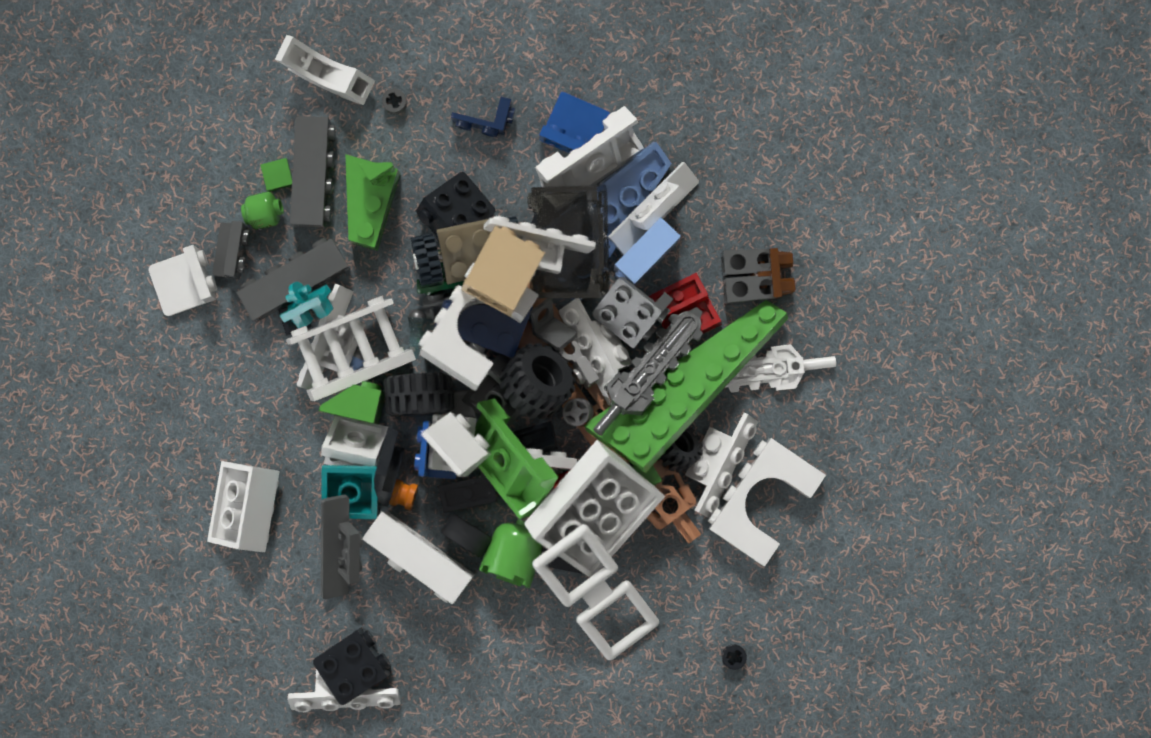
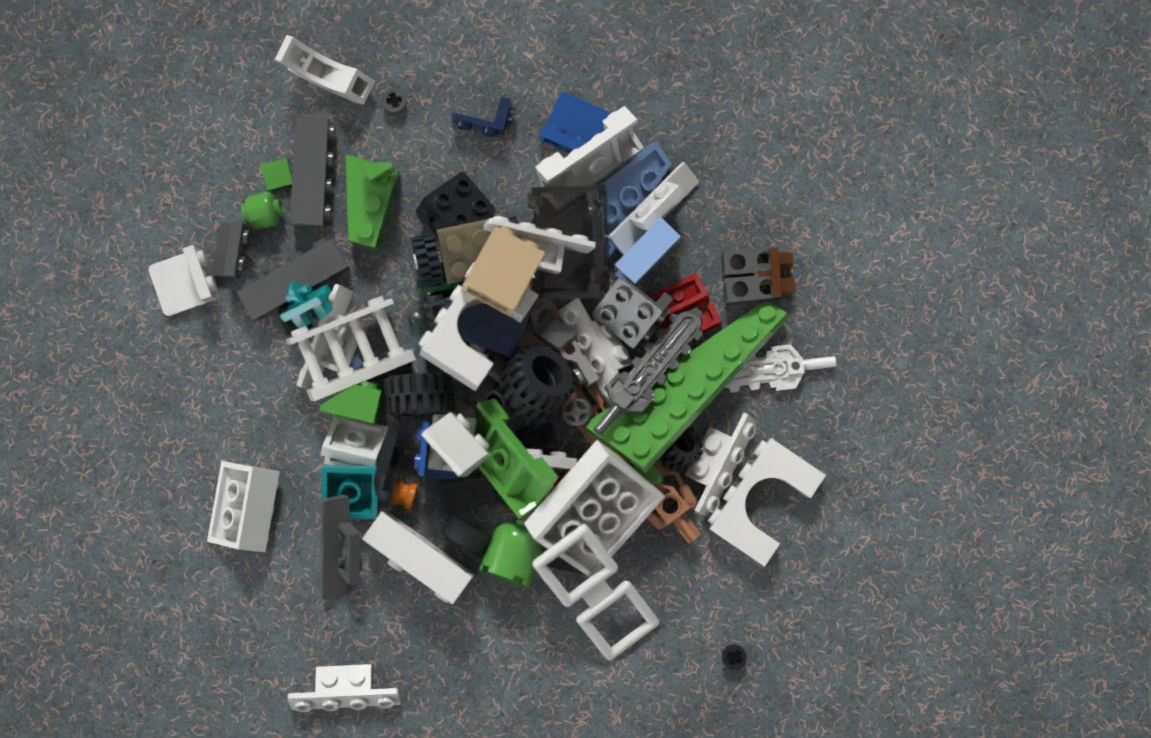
(352, 666): black bracket -> none

